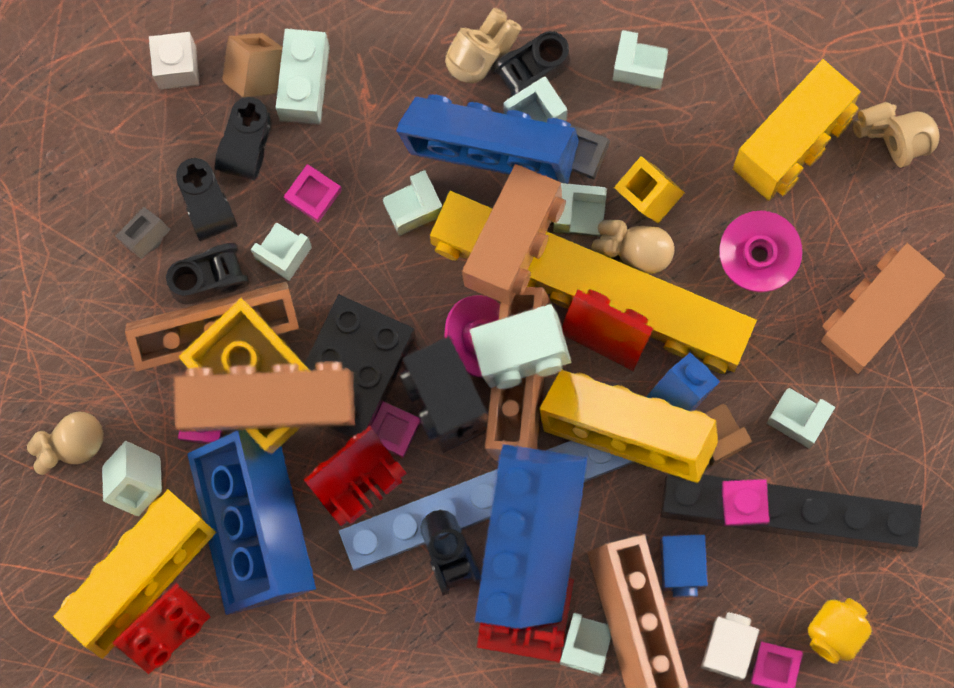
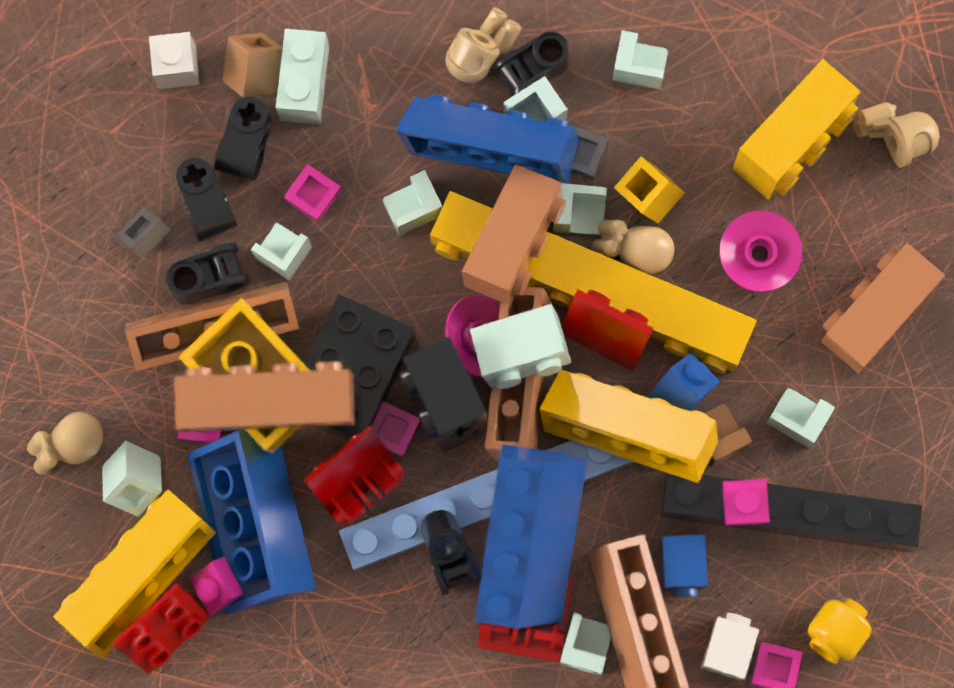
(216, 586): none -> dark pink plate

